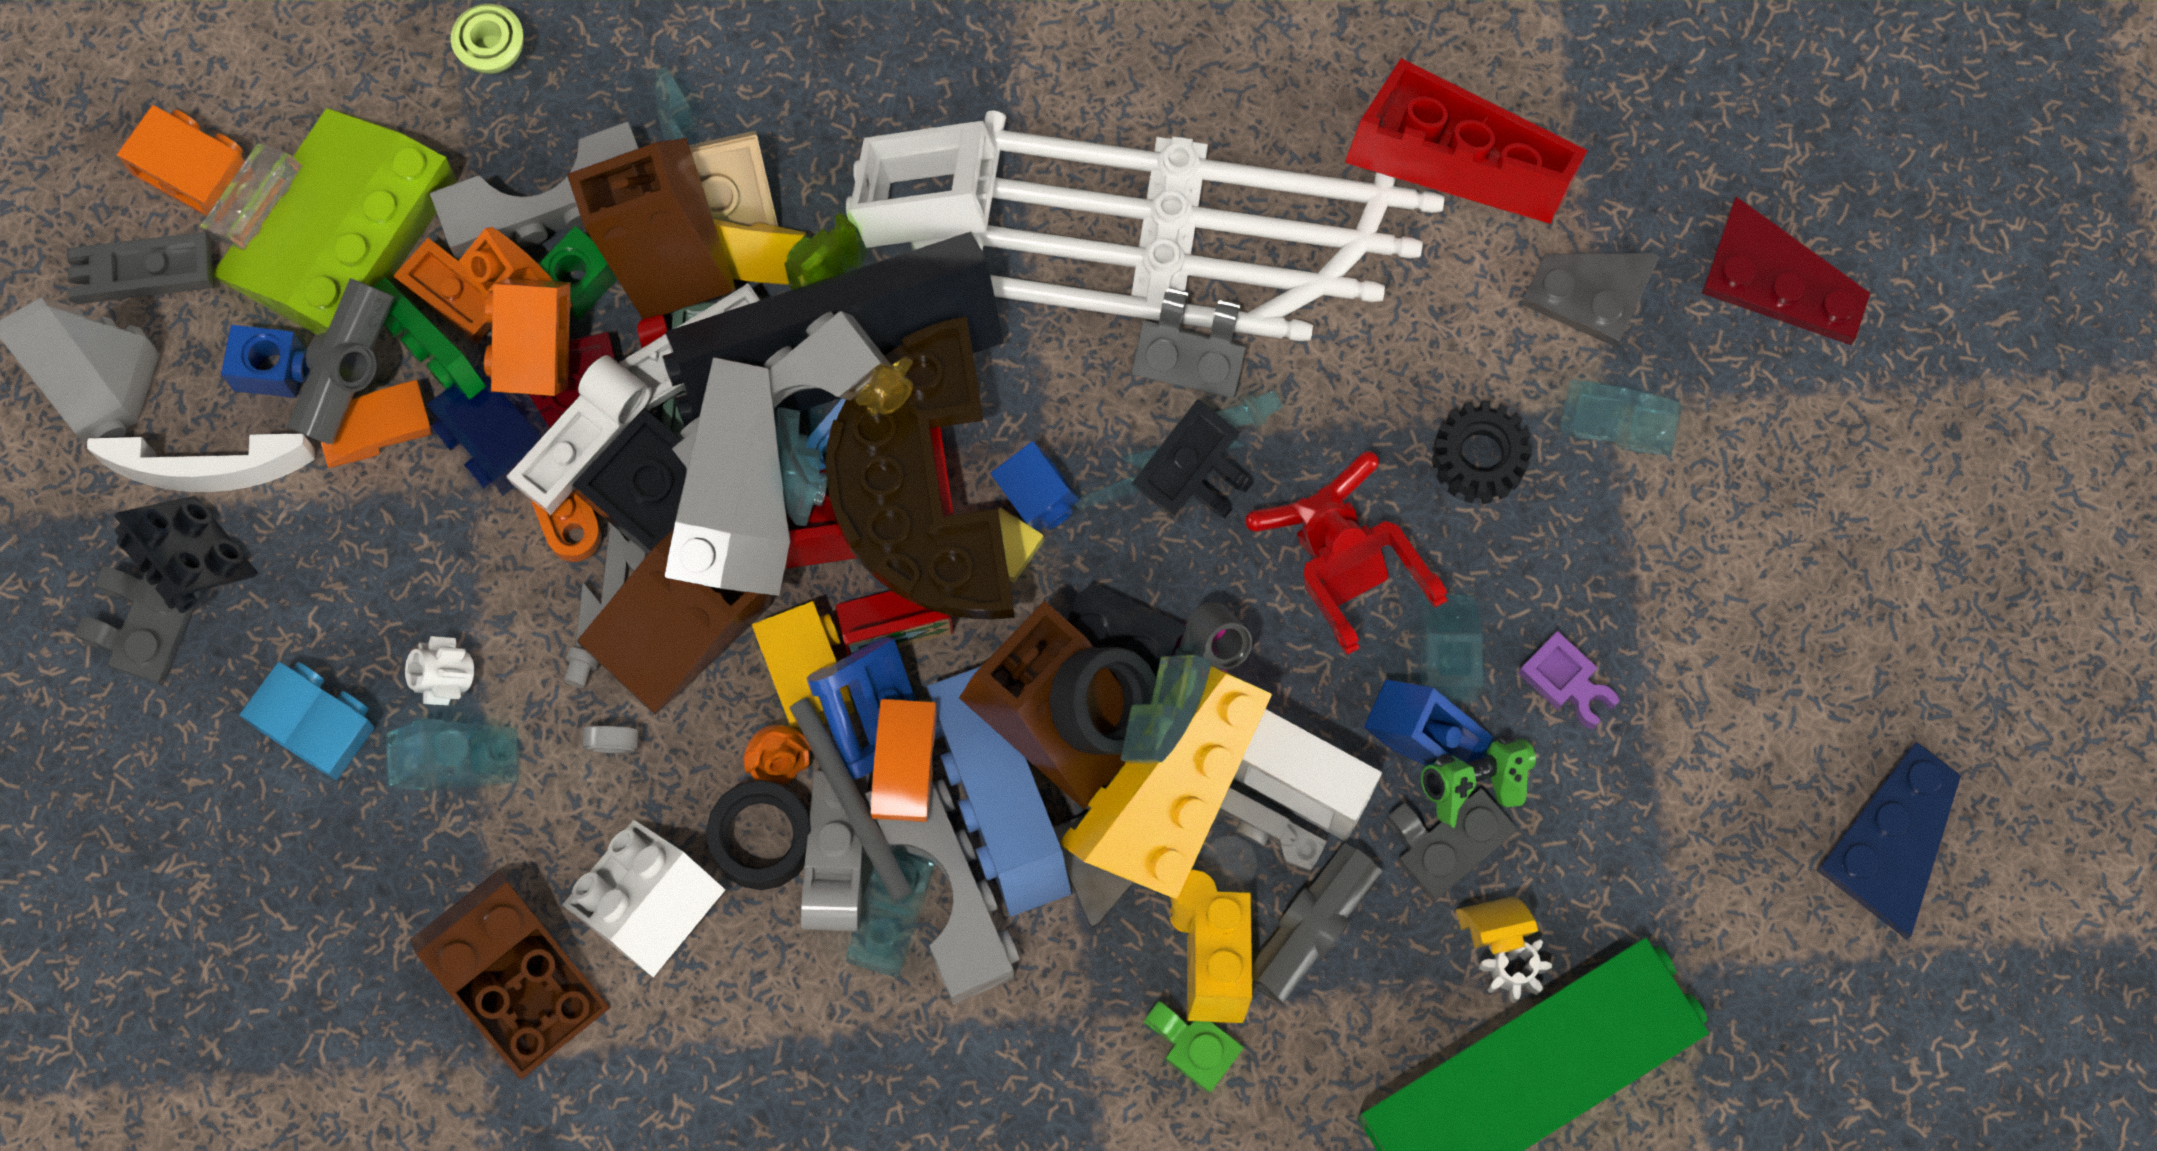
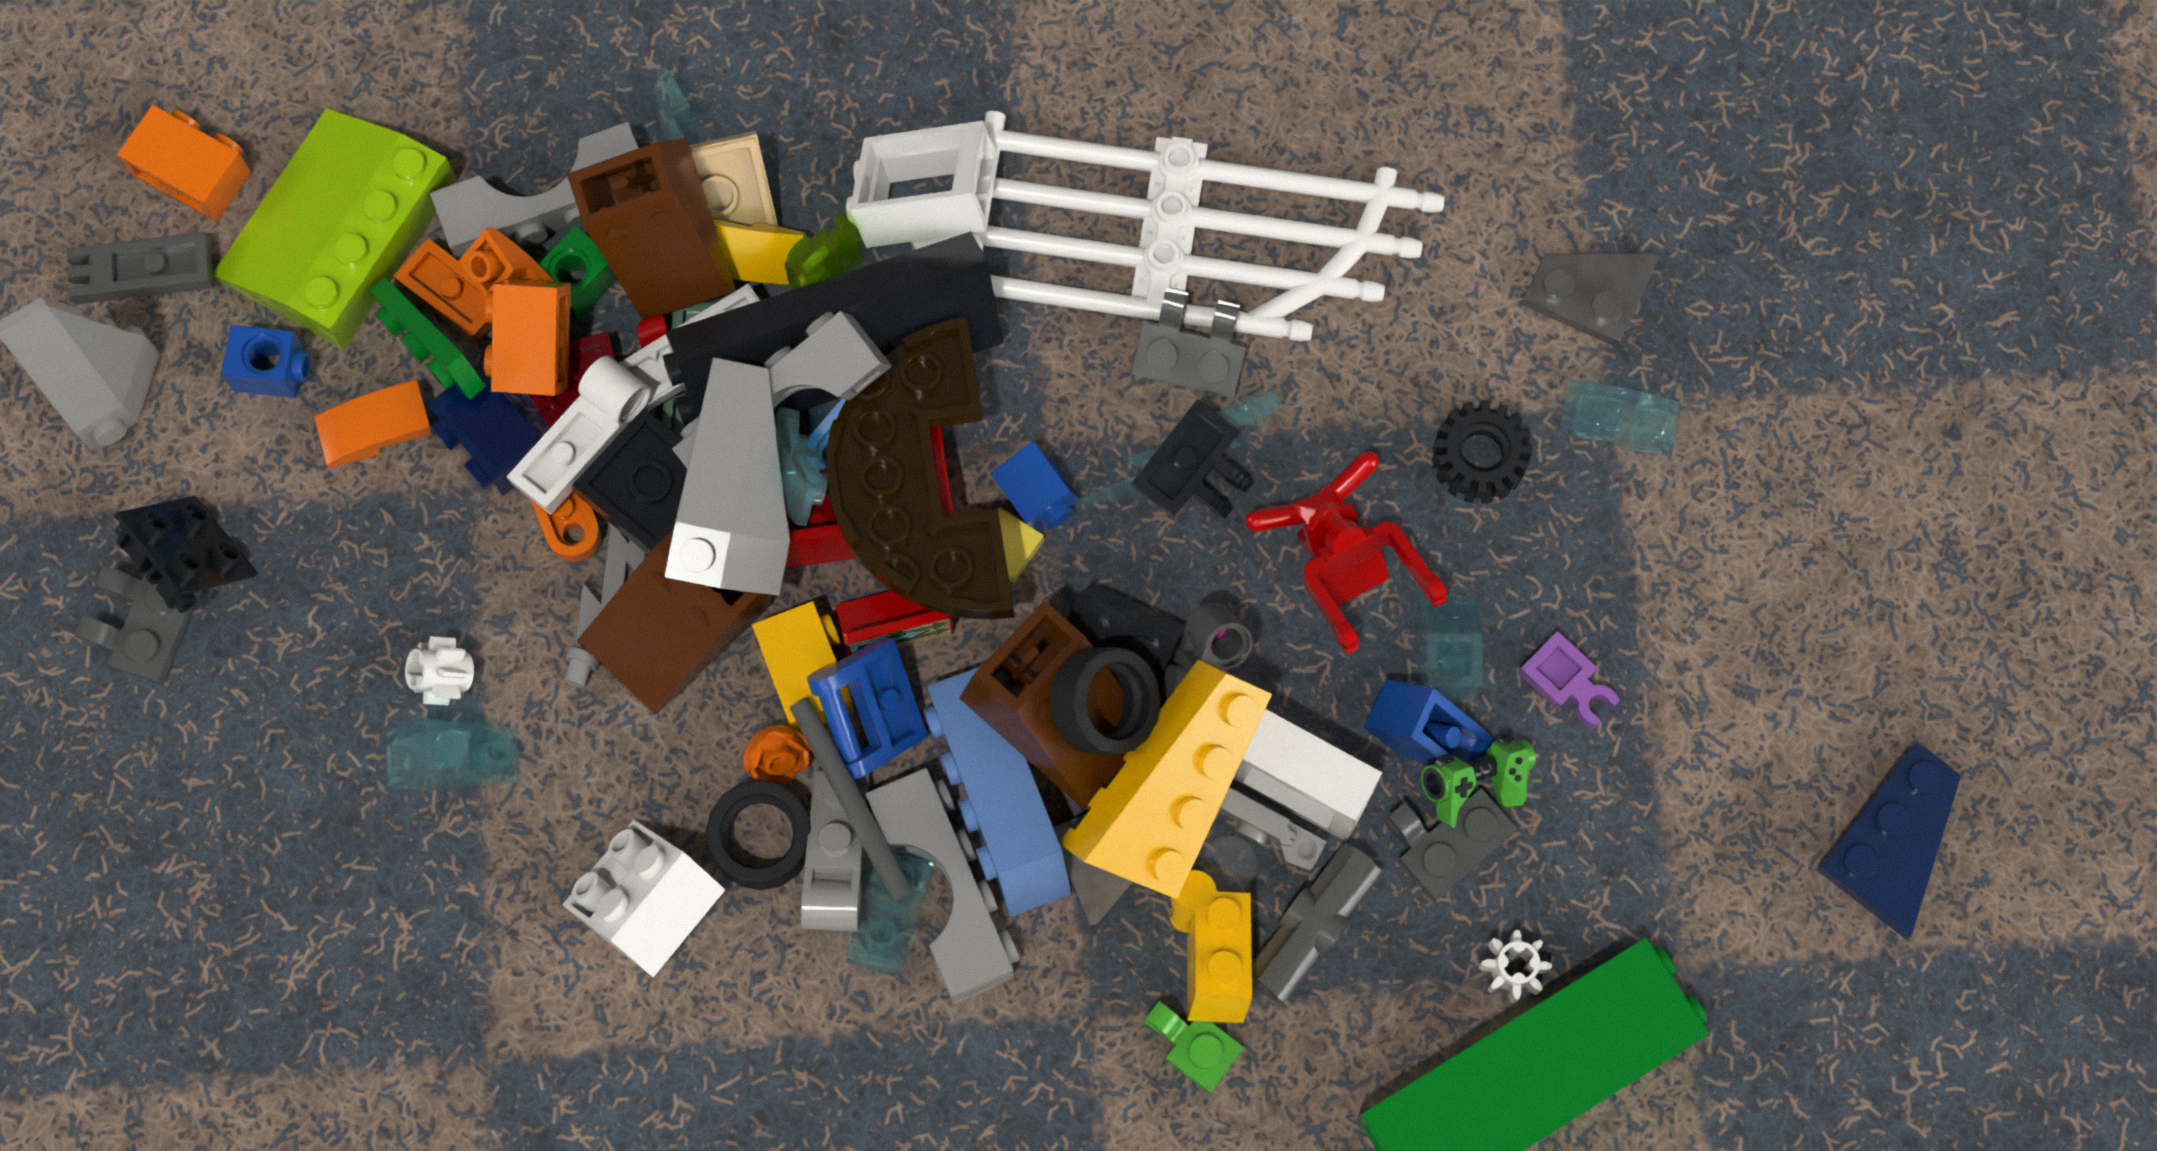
(251, 196): clear plate -> none
(268, 459): white slope -> none
(309, 720): dark azure brick -> none
(341, 361): dark grey piece -> none
(487, 38): yellowish green brick -> none
(508, 974): reddish brown slope -> none
(610, 739): light grey tile -> none
(887, 388): clear yellow plate -> none
(903, 760): orange slope -> none
(1158, 727): clear light blue slope -> none
(1463, 146): red wedge -> none
(1498, 924): yellow slope -> none
(1782, 278): dark red wing -> none

